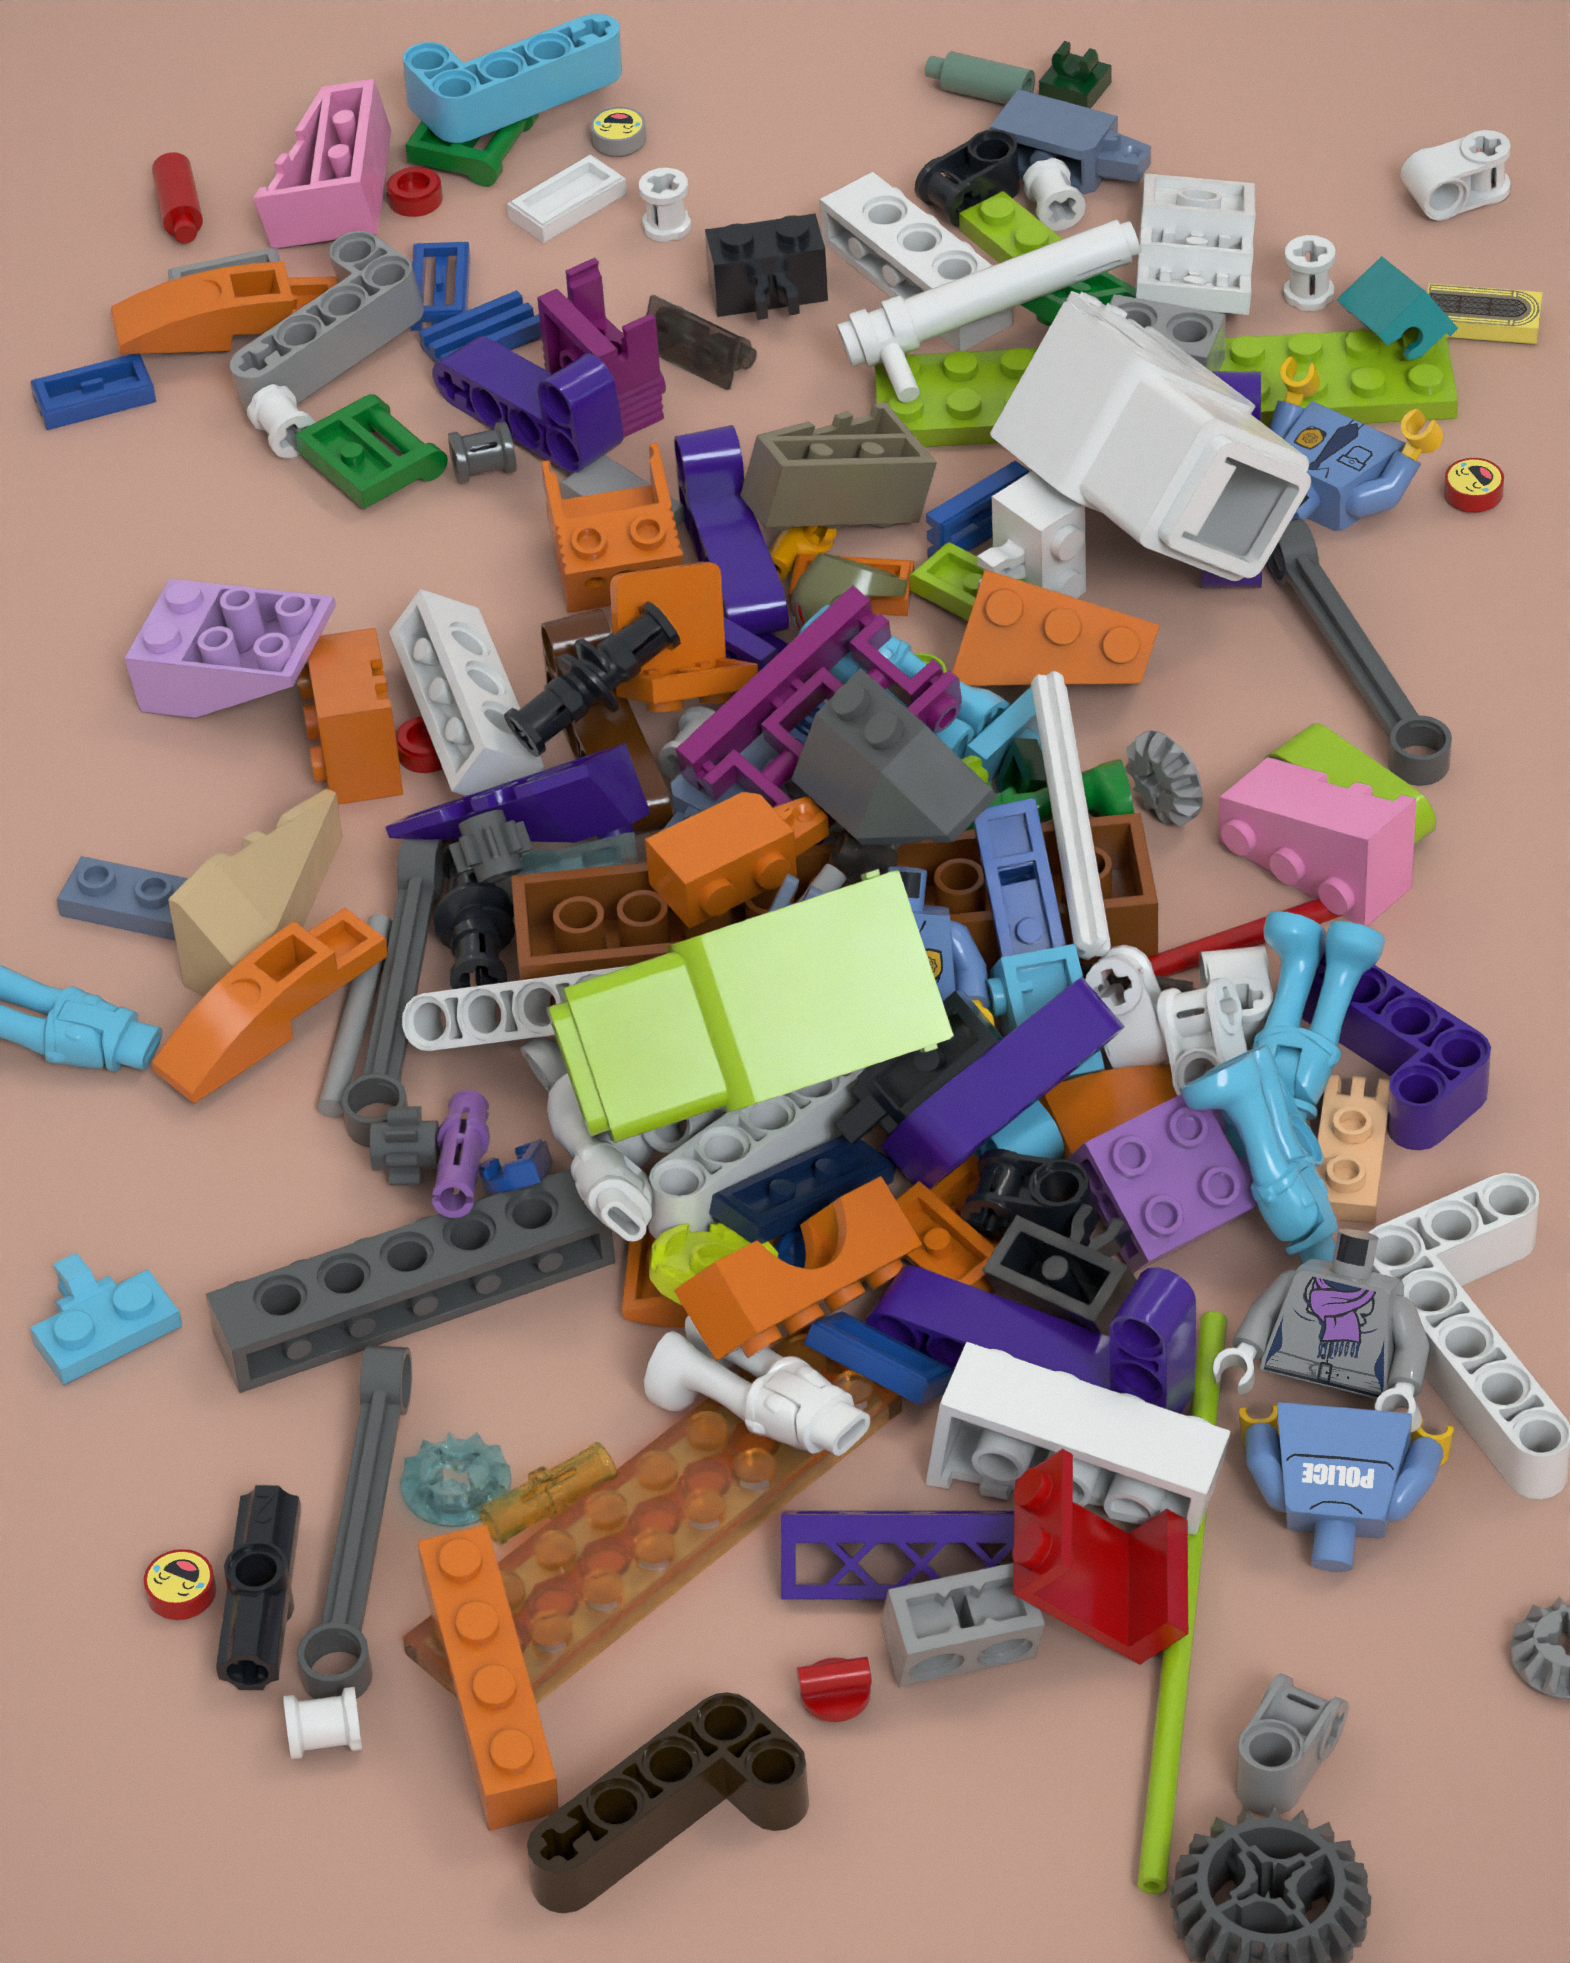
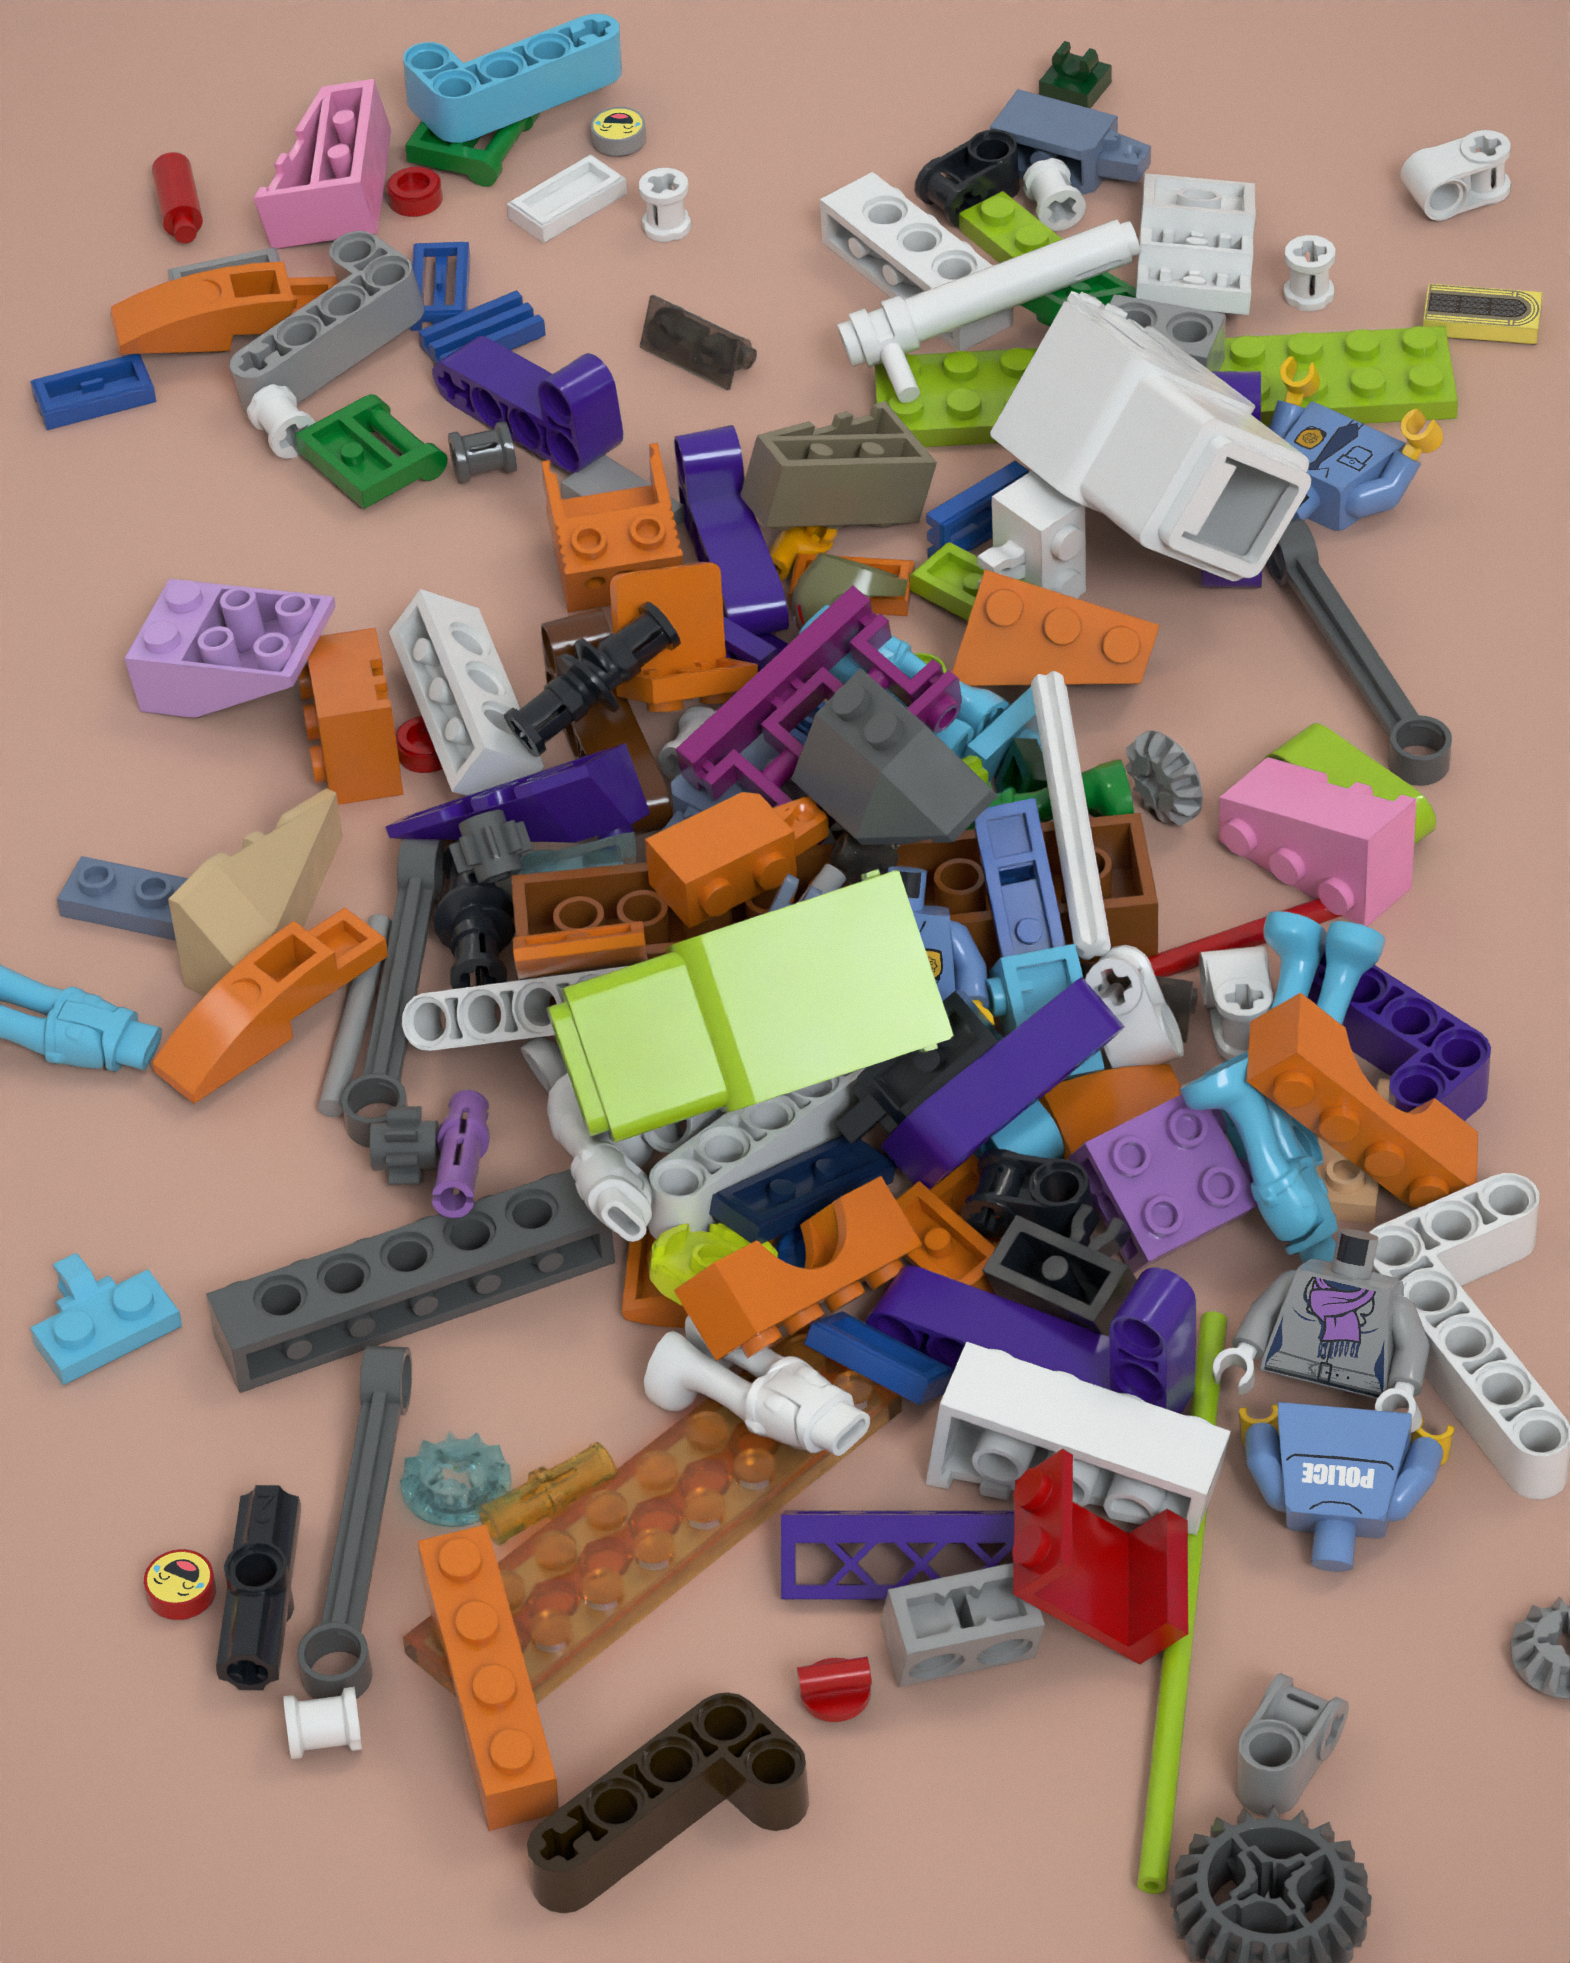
(528, 1169): blue tile -> none
(579, 950): none -> orange slope
(580, 327): magenta piece -> none
(766, 265): black brick -> none
(979, 77): sand green cylinder -> none
(1201, 1038): white piece -> none
(1309, 1071): none -> orange arch
(1392, 303): teal hinge -> none
(1474, 485): tile -> none

